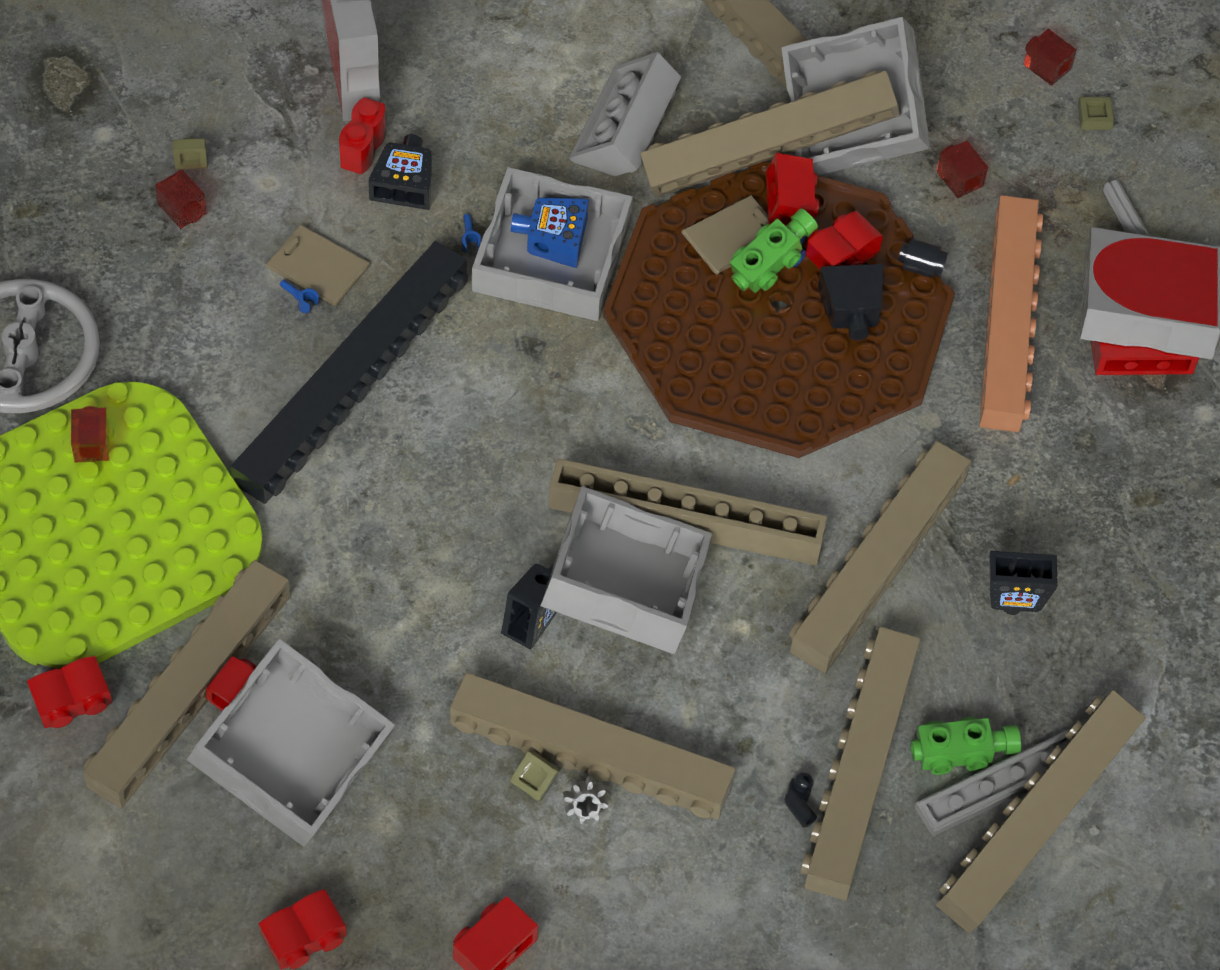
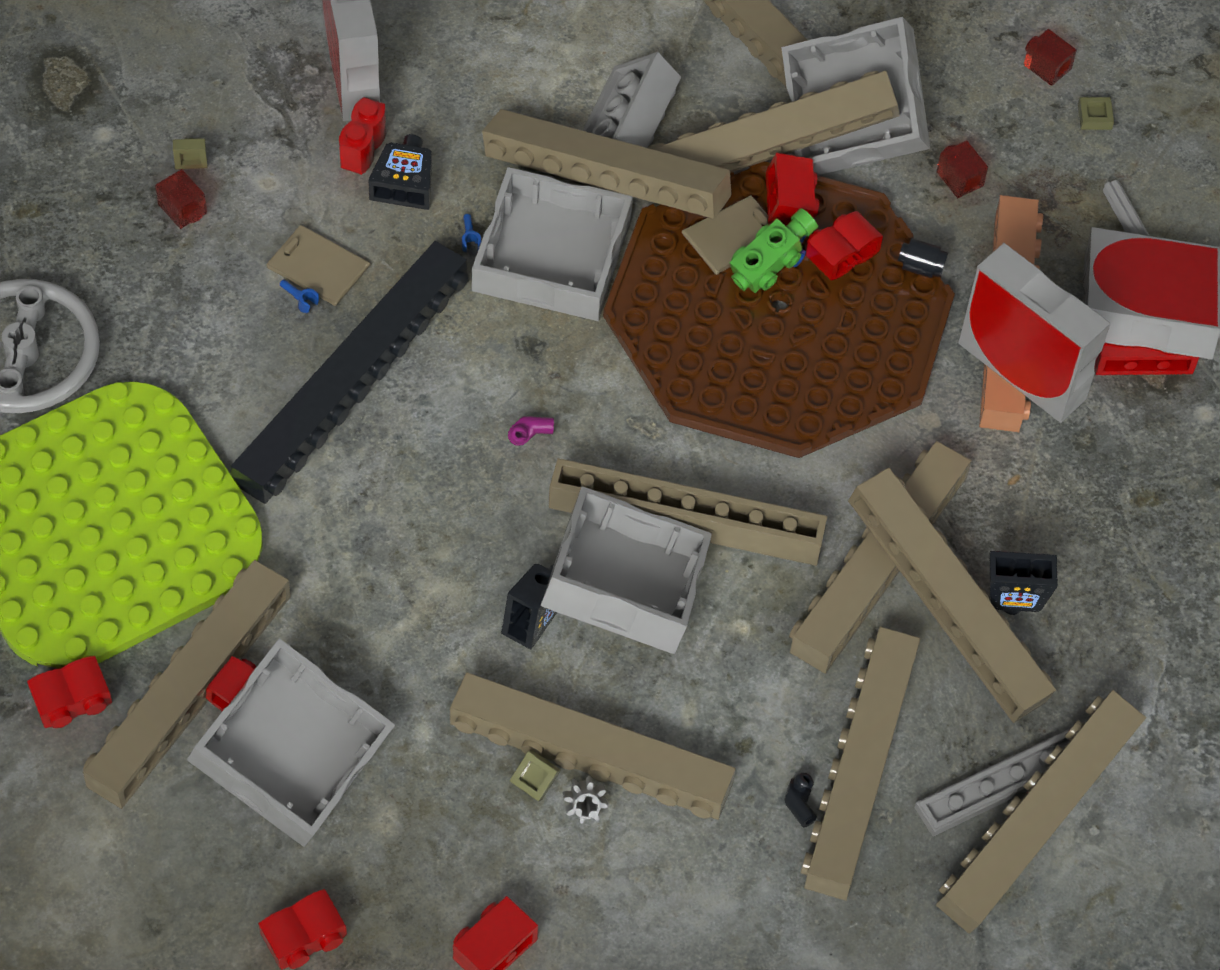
(90, 434): clear red brick -> none
(528, 427): none -> magenta arm
(554, 229): blue torso -> none
(607, 163): none -> dark tan brick
(852, 297): black torso -> none
(952, 595): none -> dark tan brick
(963, 744): bright green brick -> none
(1032, 332): none -> tile

